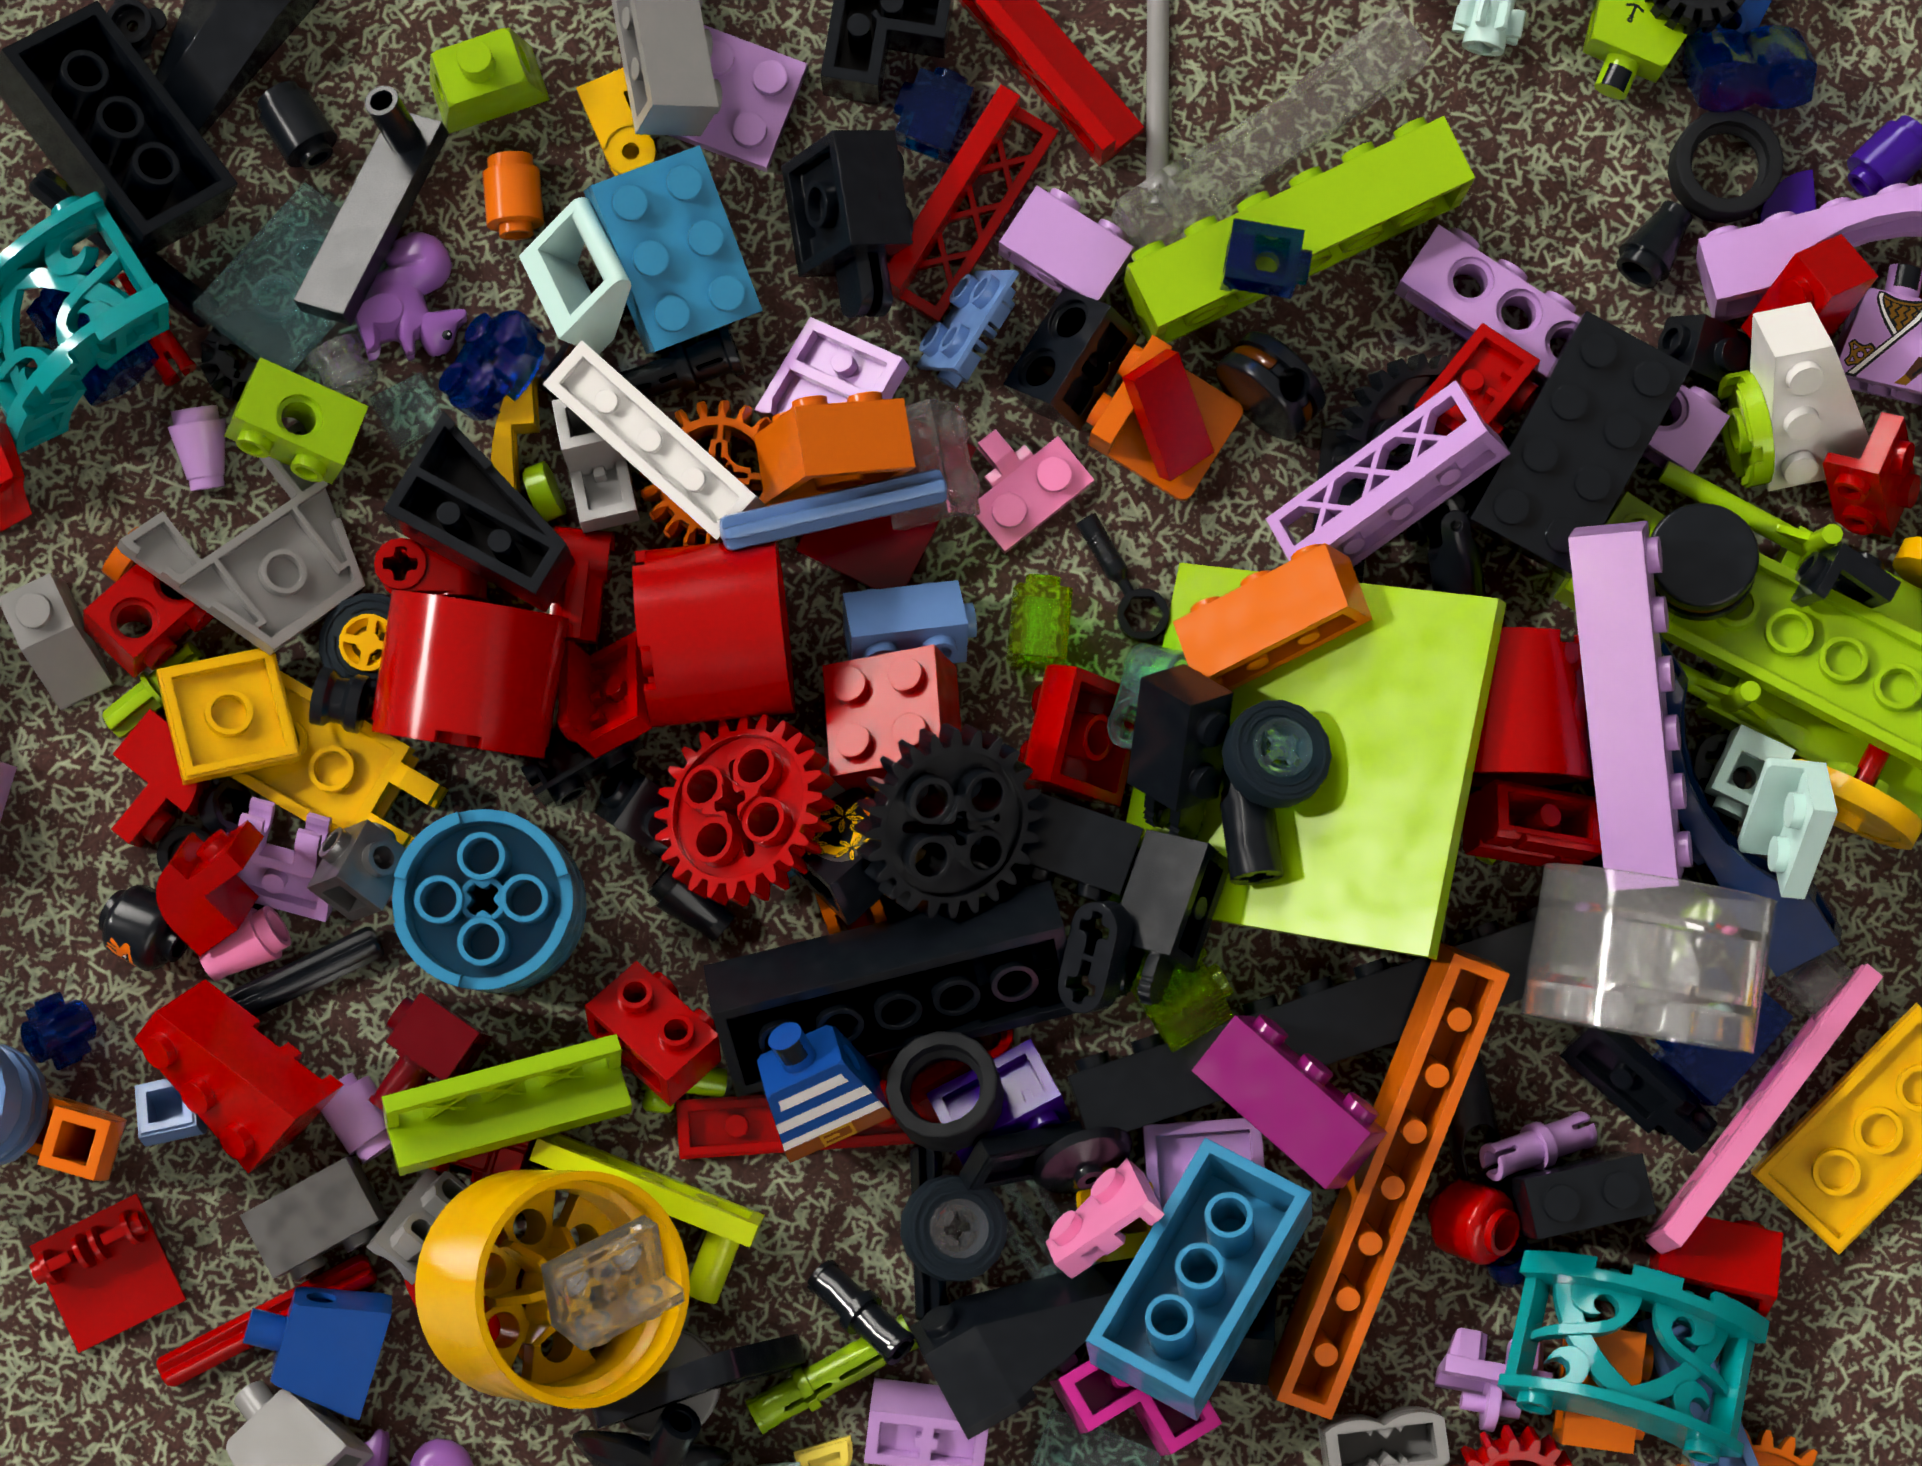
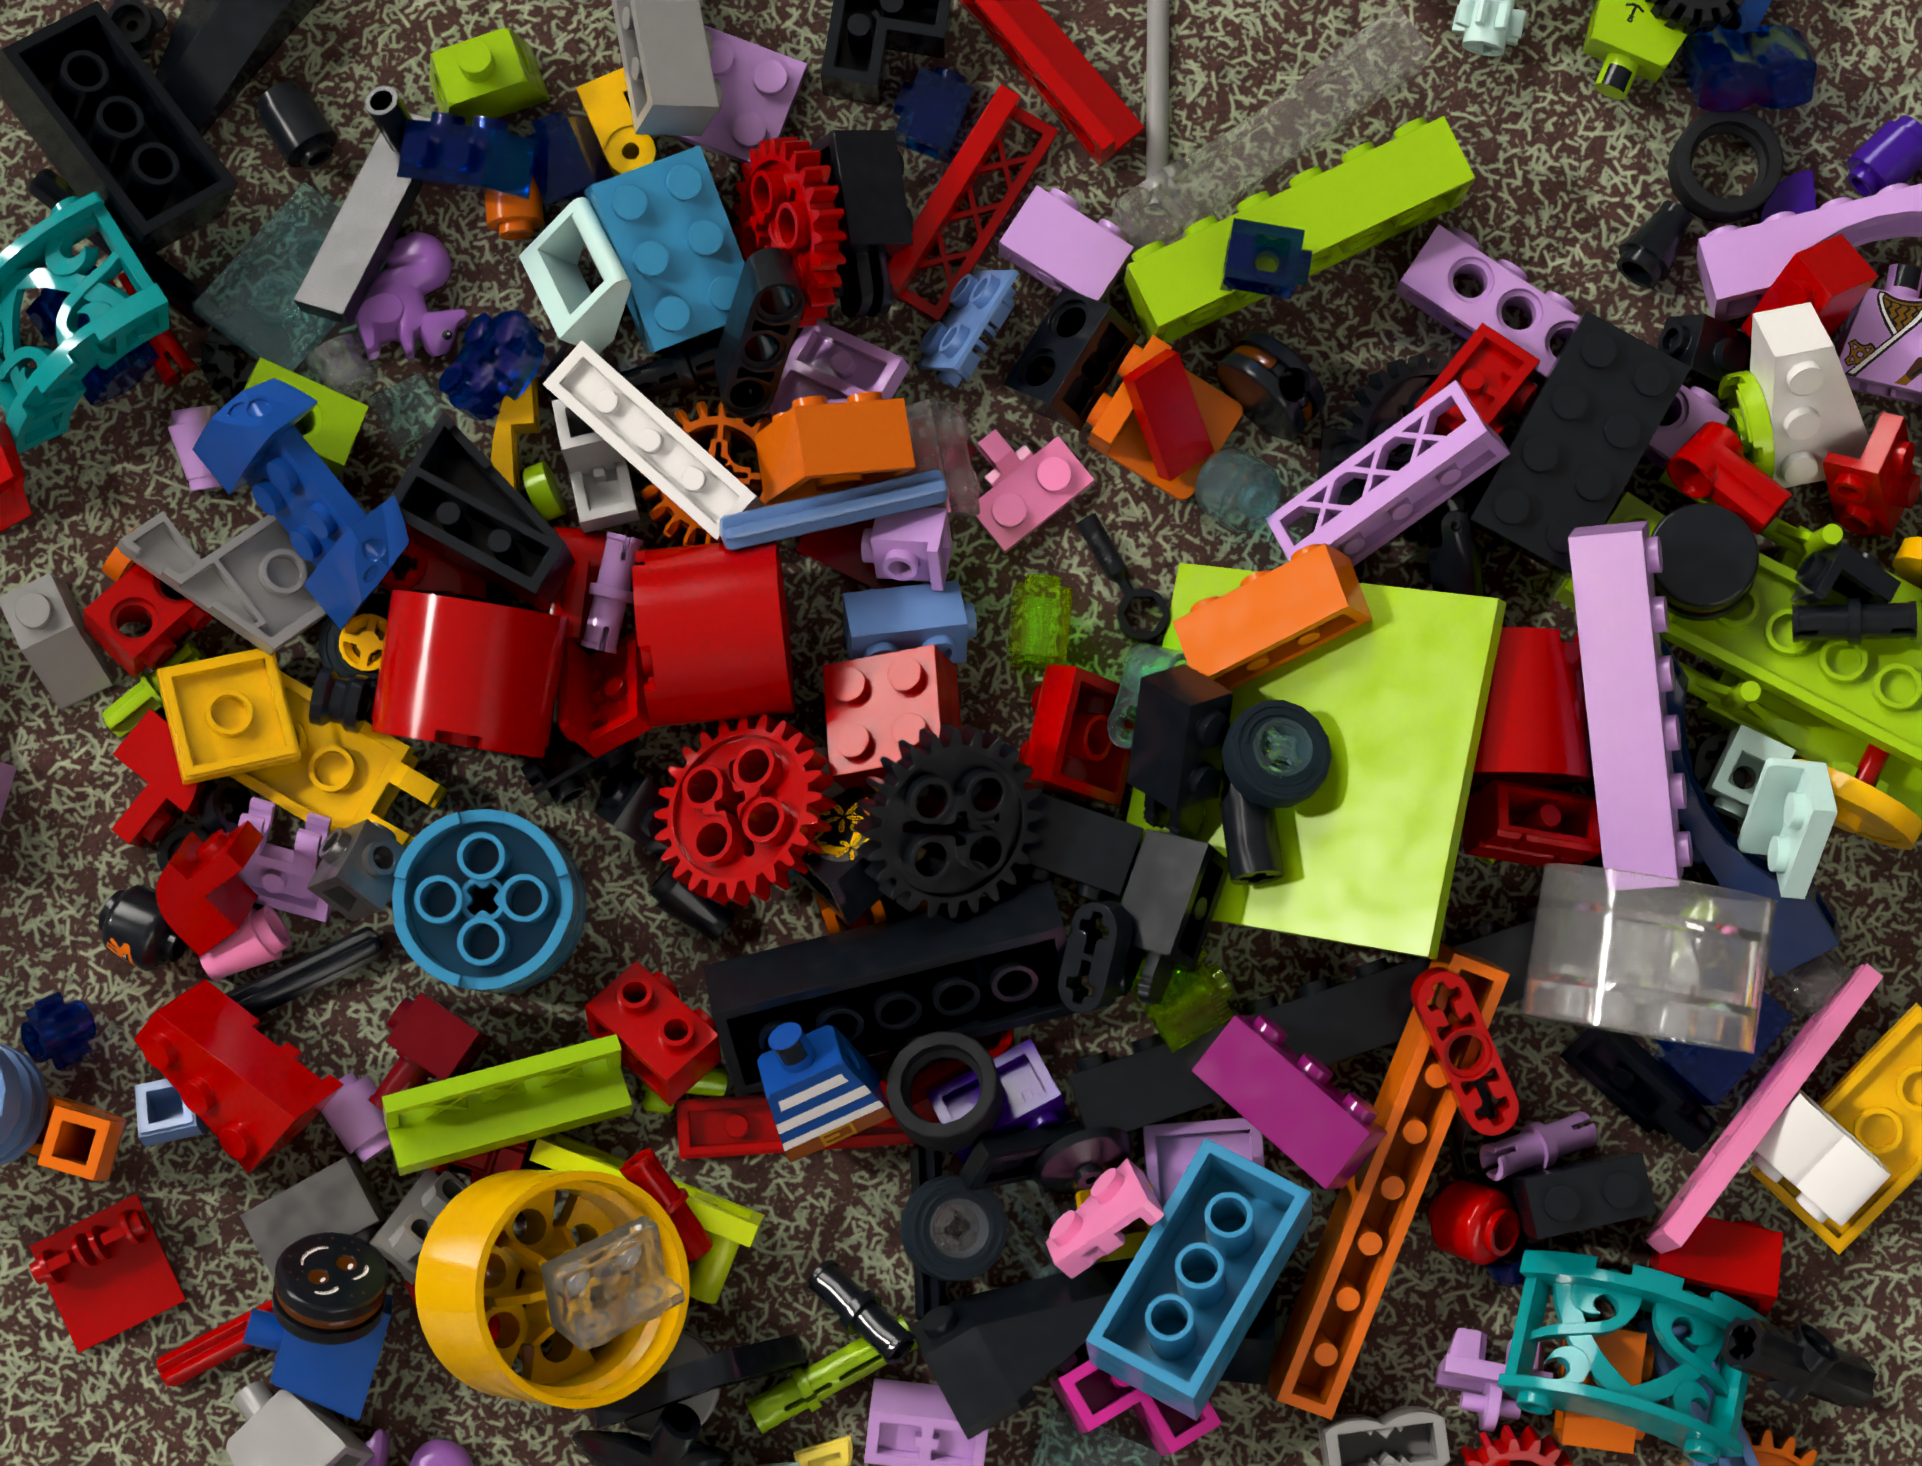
(258, 445): none -> blue piece
(330, 1288): none -> black head
(467, 157): none -> clear blue brick
(566, 157): none -> clear blue brick
(611, 593): none -> lavender pin
(647, 1173): none -> red axle
(759, 332): none -> black beam
(793, 209): none -> red gear
(910, 546): none -> lavender brick
(1237, 490): none -> clear light blue head
(1497, 1084): none -> red beam
(1716, 467): none -> red piece
(1798, 1362): none -> black piece
(1820, 1160): none -> white brick
(1854, 621): none -> black pin

